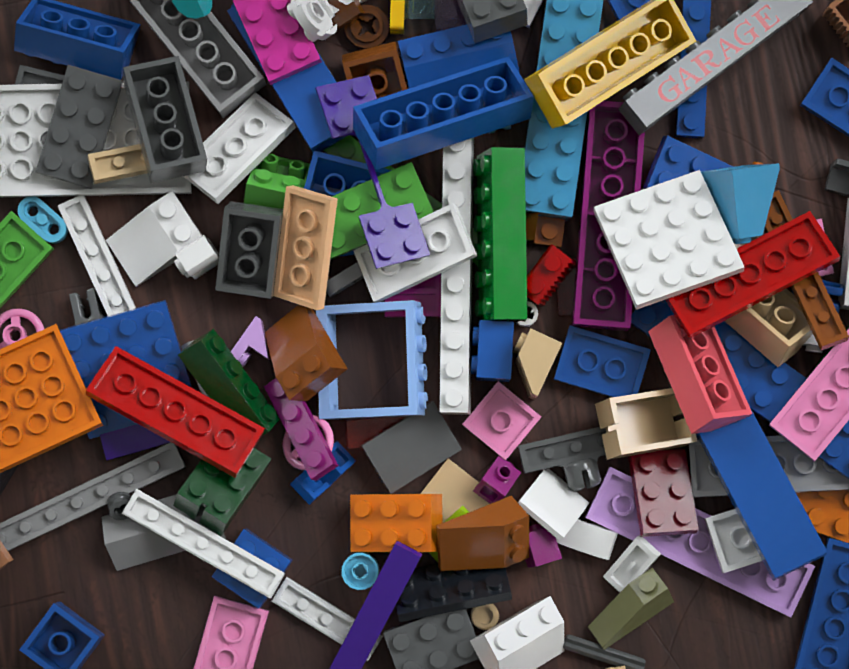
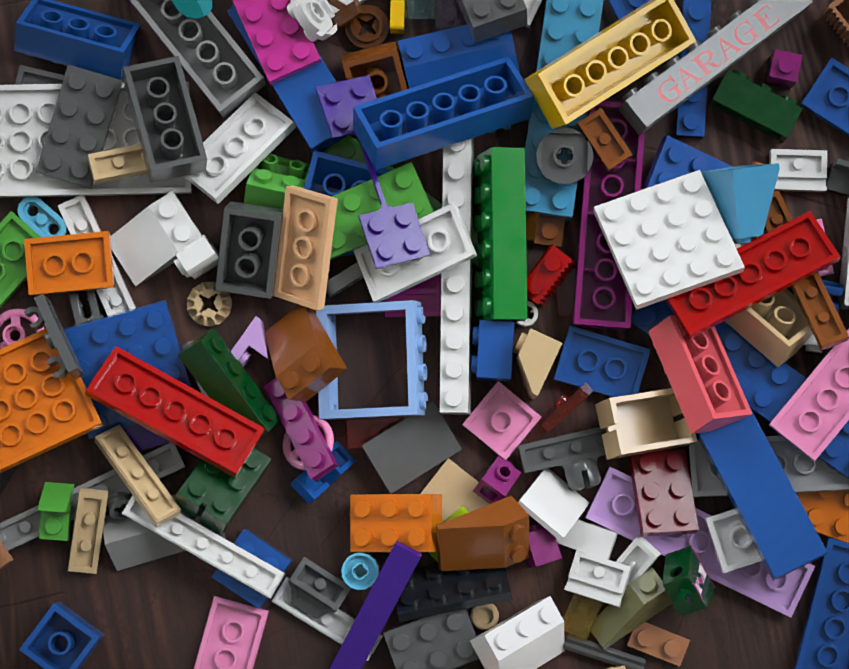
(55, 338): none -> dark grey plate
(56, 511): none -> bright green slope
(69, 263): none -> orange plate
(87, 530): none -> tan plate
(137, 475): none -> tan tile
(208, 317): none -> tan gear
(316, 589): none -> dark grey slope
(552, 145): none -> dark grey plate
(565, 406): none -> clear red plate
(581, 615): none -> clear yellow plate
(598, 578): none -> white plate
(604, 139): none -> dark orange plate
(659, 643): none -> nougat plate
(687, 581): none -> dark green torso
(756, 105): none -> dark green brick
(783, 69): none -> magenta brick
(800, 170): none -> white plate

